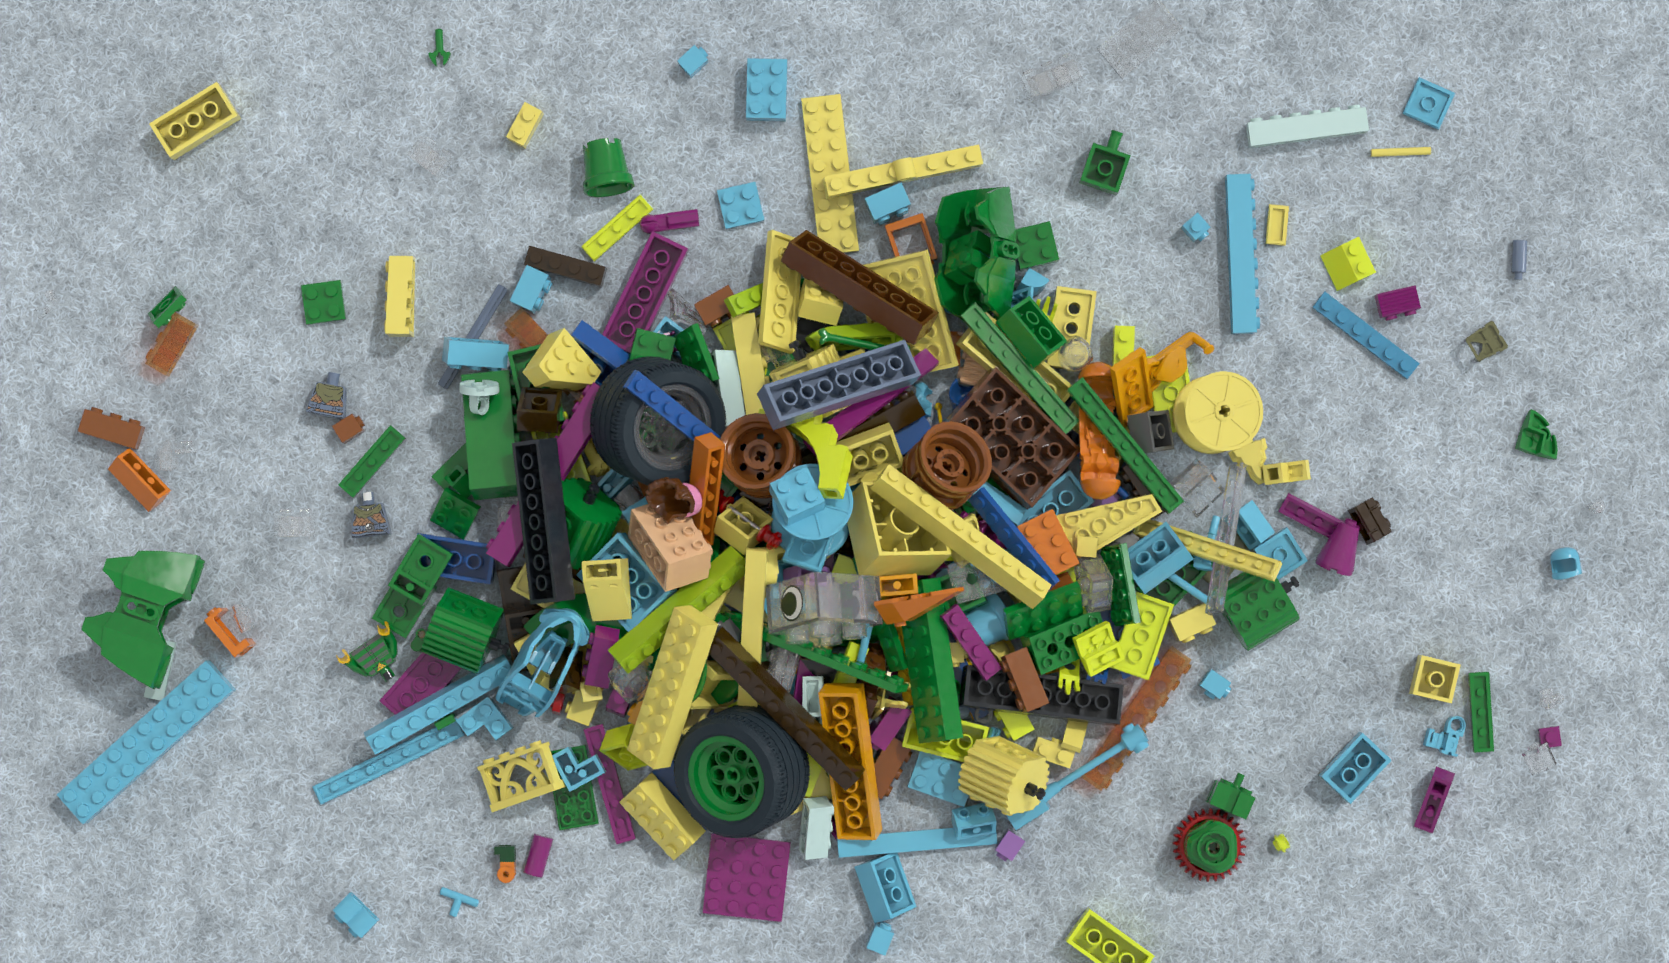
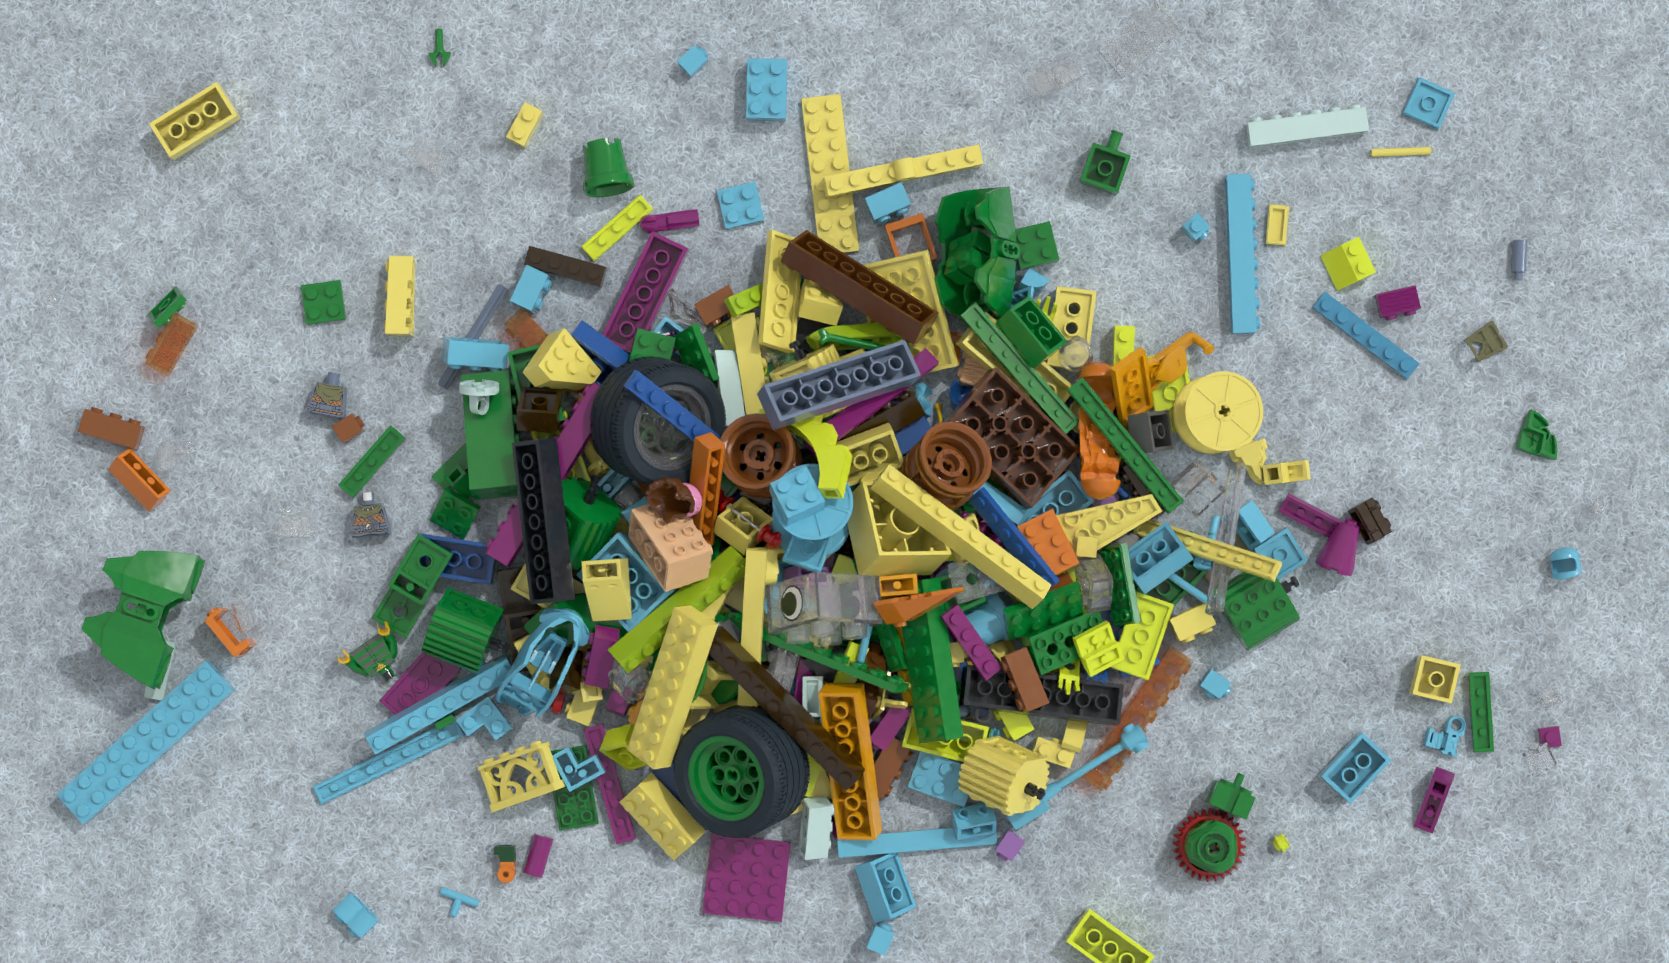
(416, 644): green piece -> none

